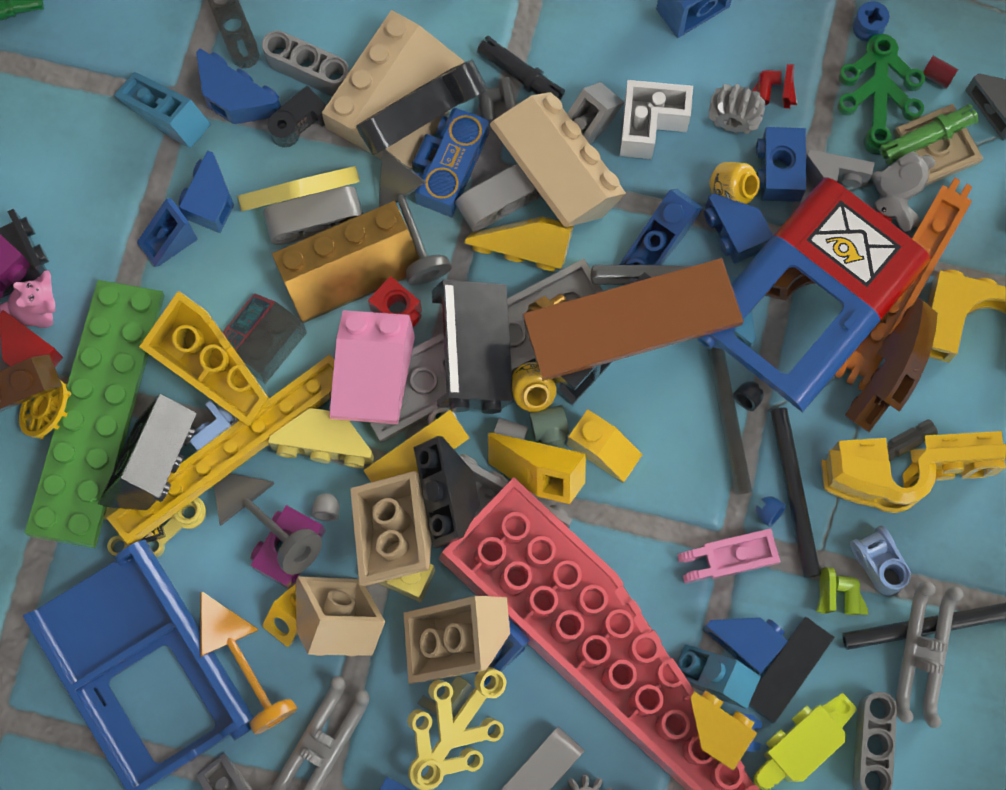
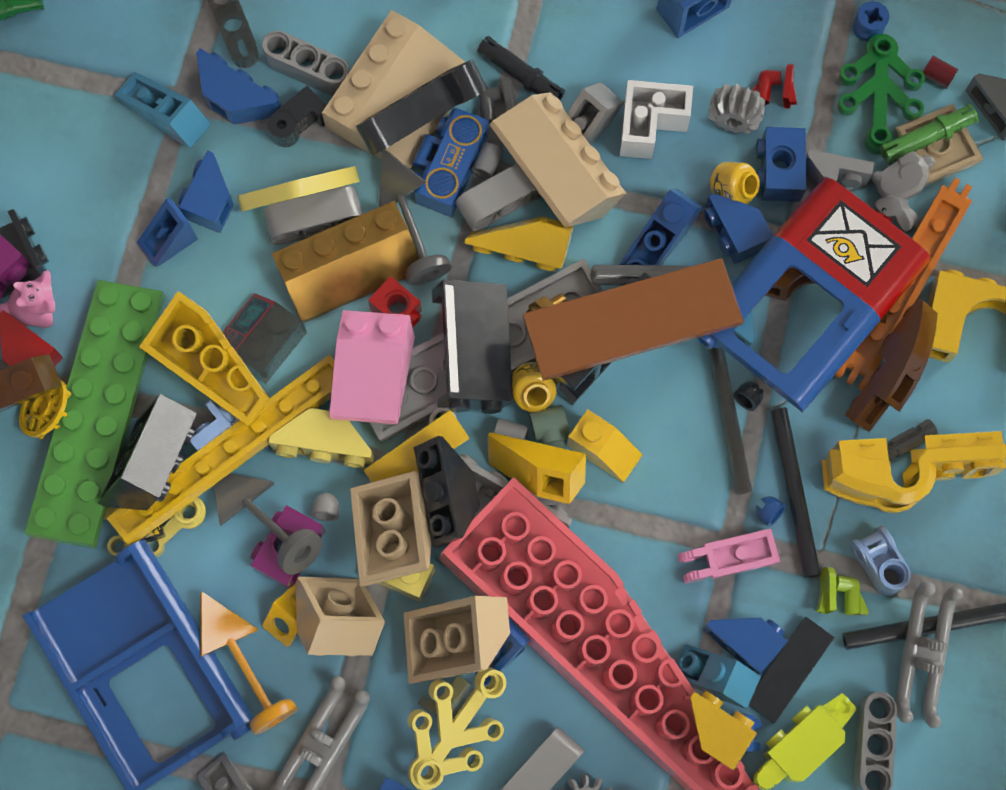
(487, 160): none -> light grey hinge

